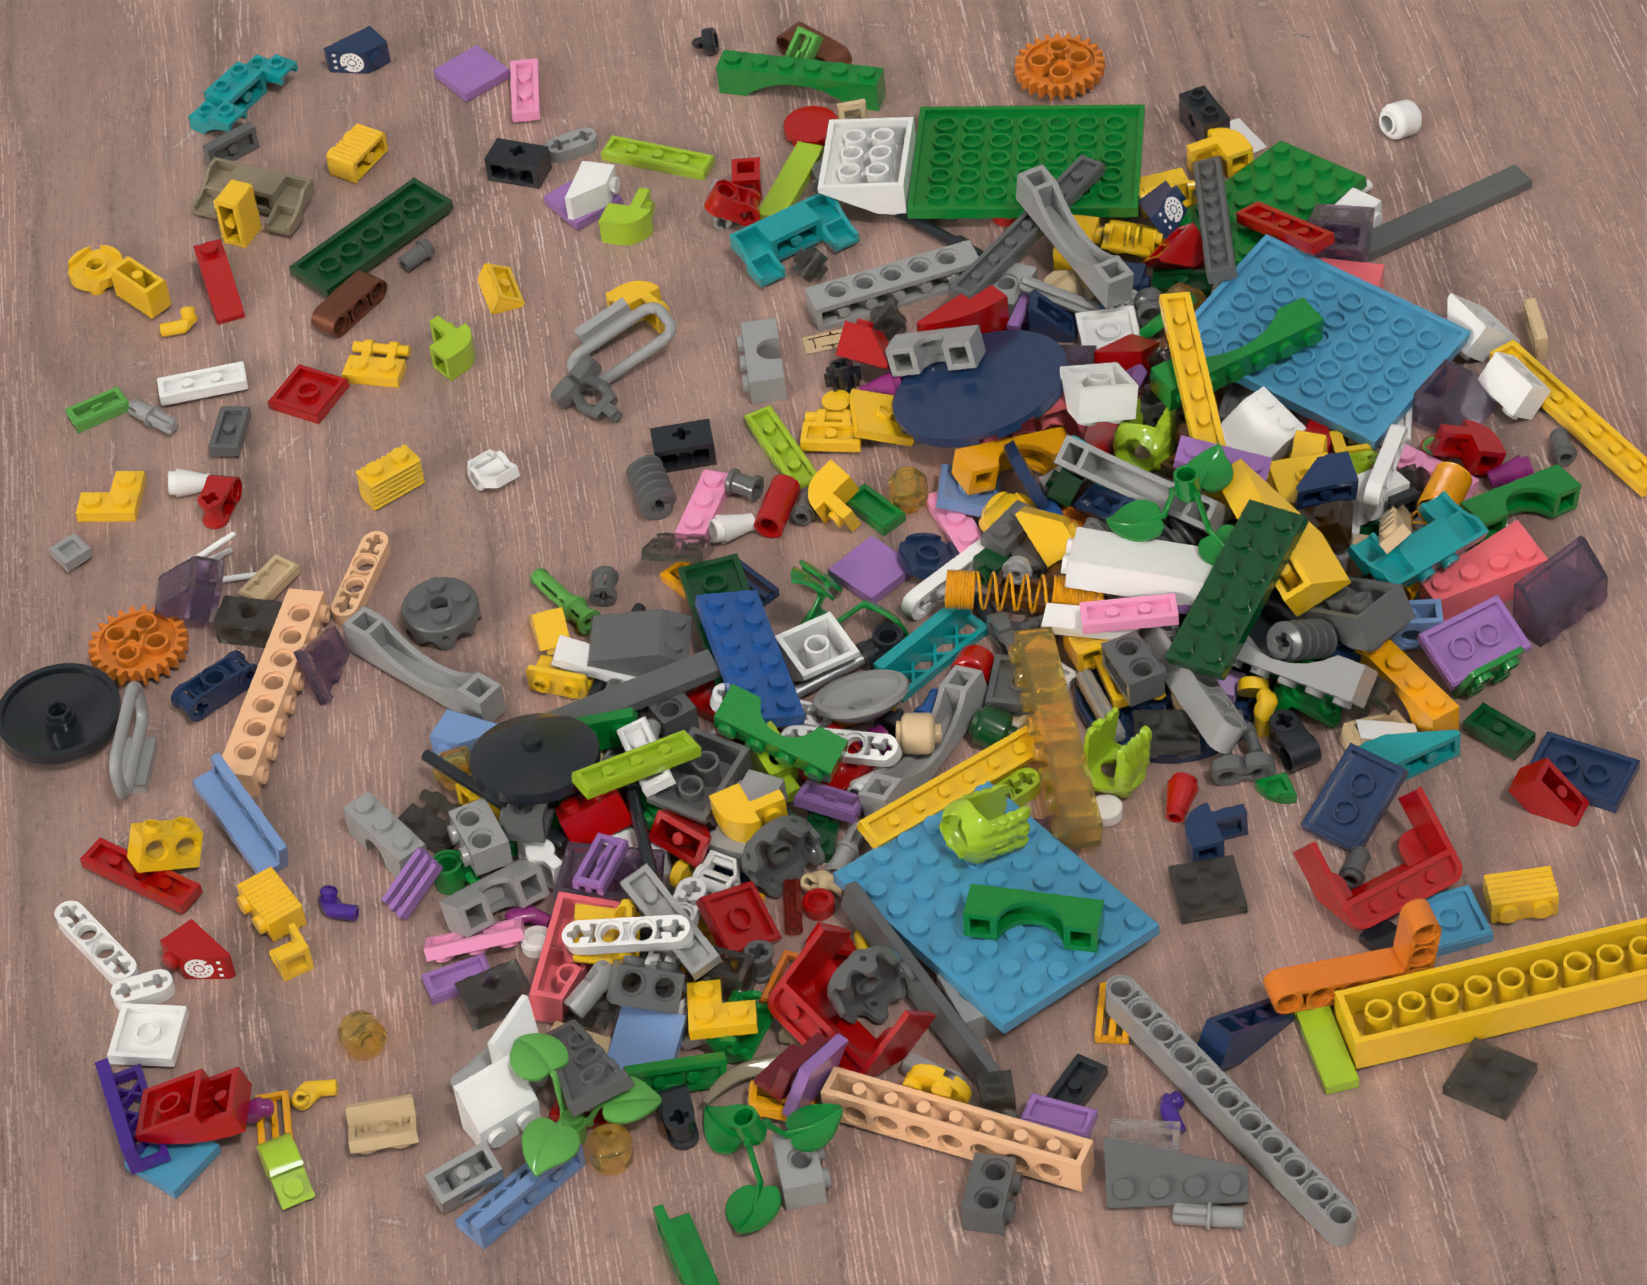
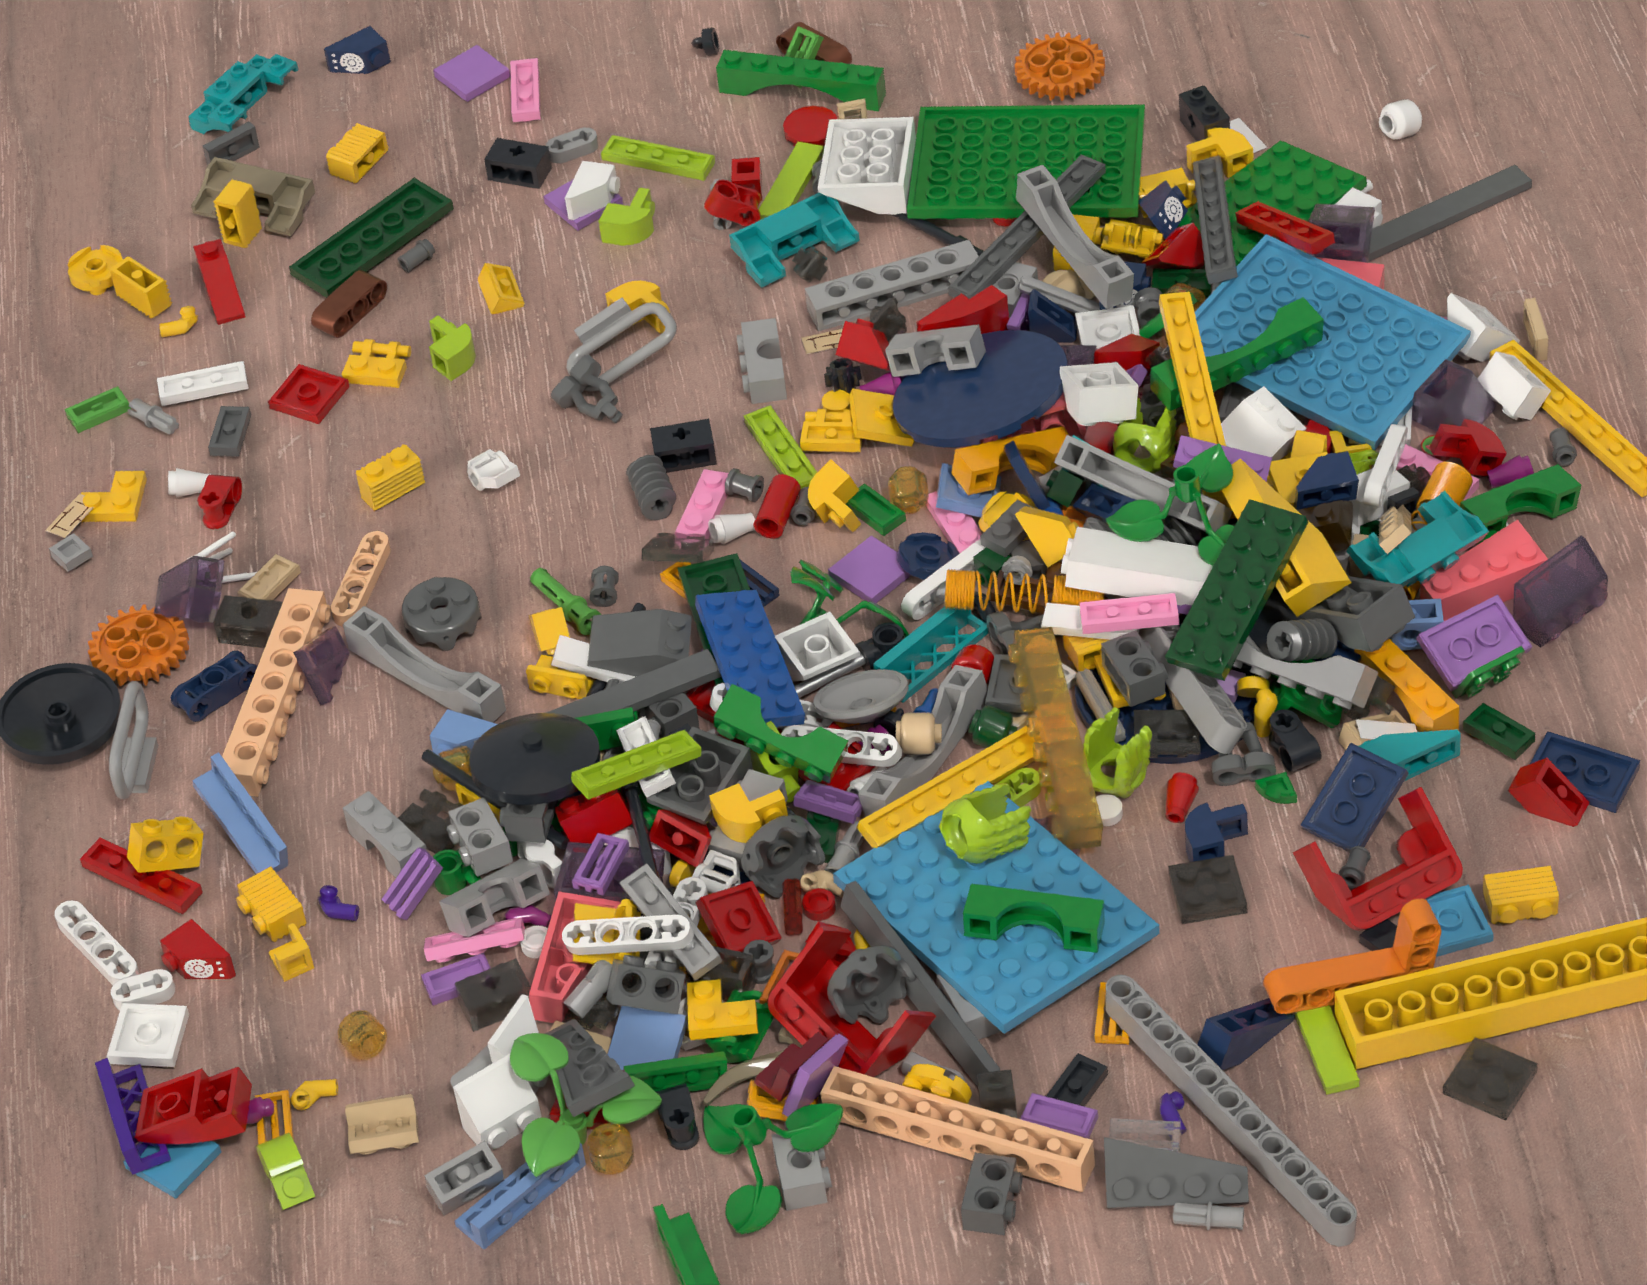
(69, 517): none -> tan sticker

